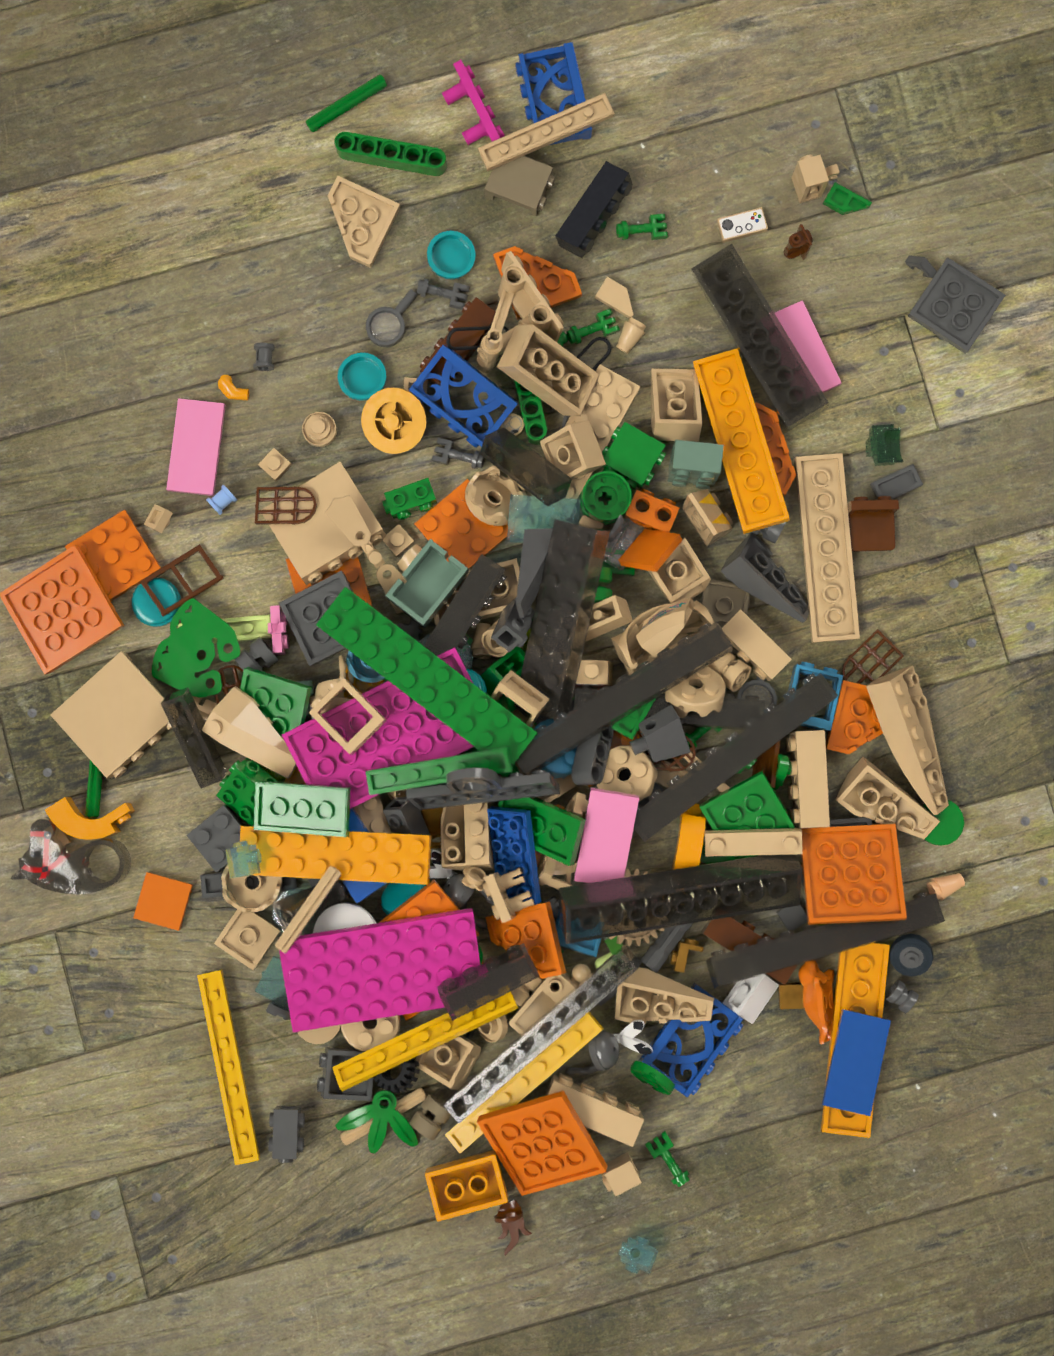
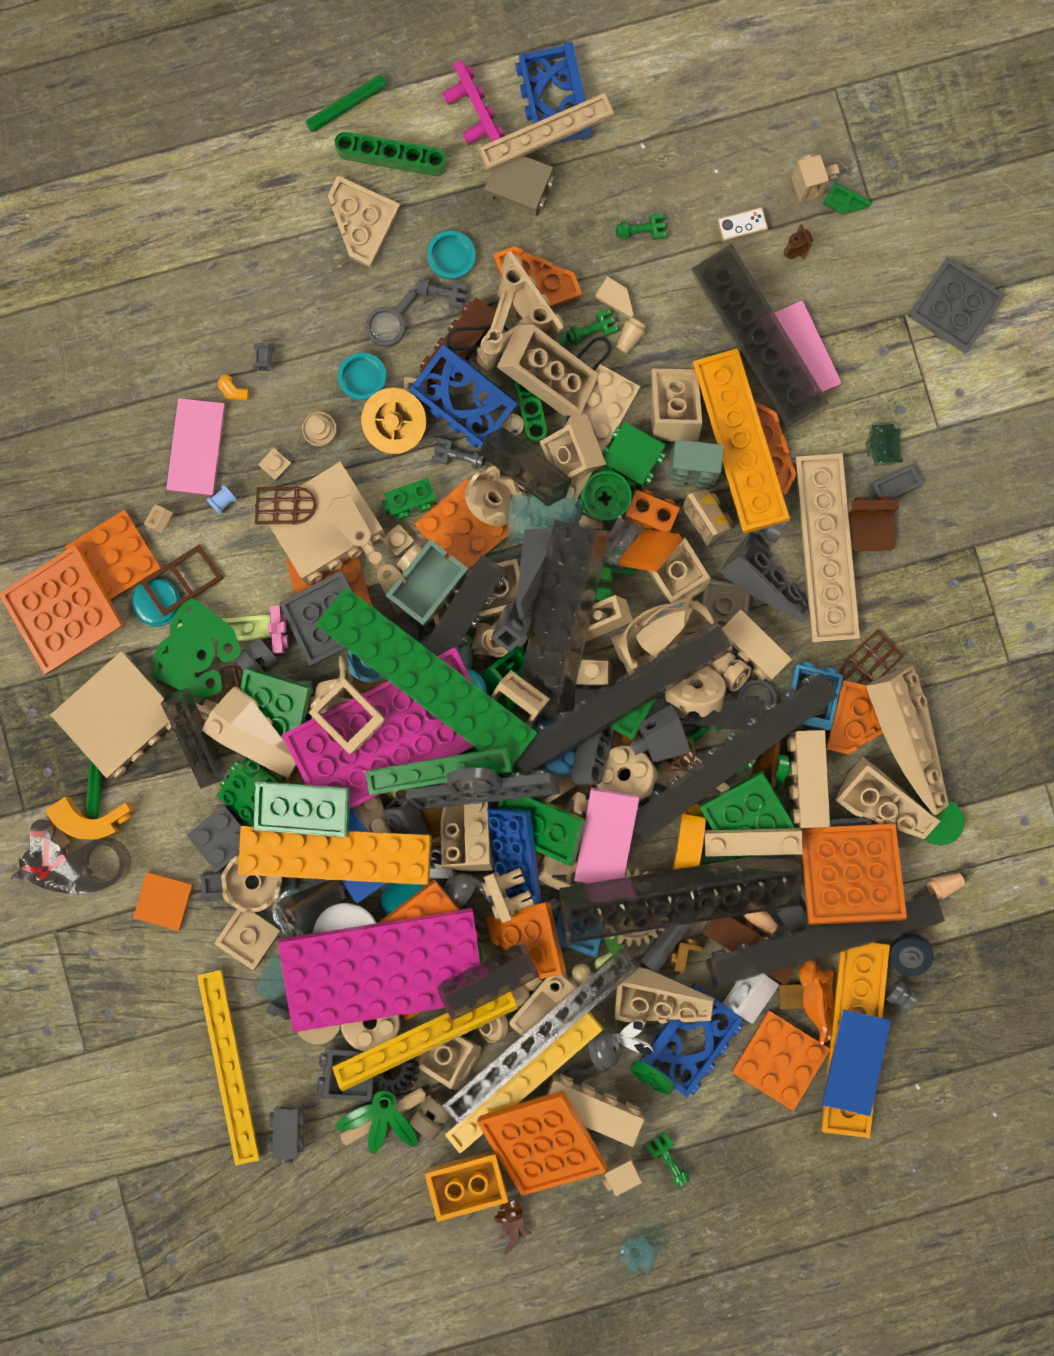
(243, 859): clear light blue brick -> none
(308, 909): tan axle -> none
(474, 878): tan plate -> none
(594, 209): black brick -> none
(762, 921): none -> light nougat cone
(780, 1060): none -> orange plate
(922, 264): dark grey tile -> none

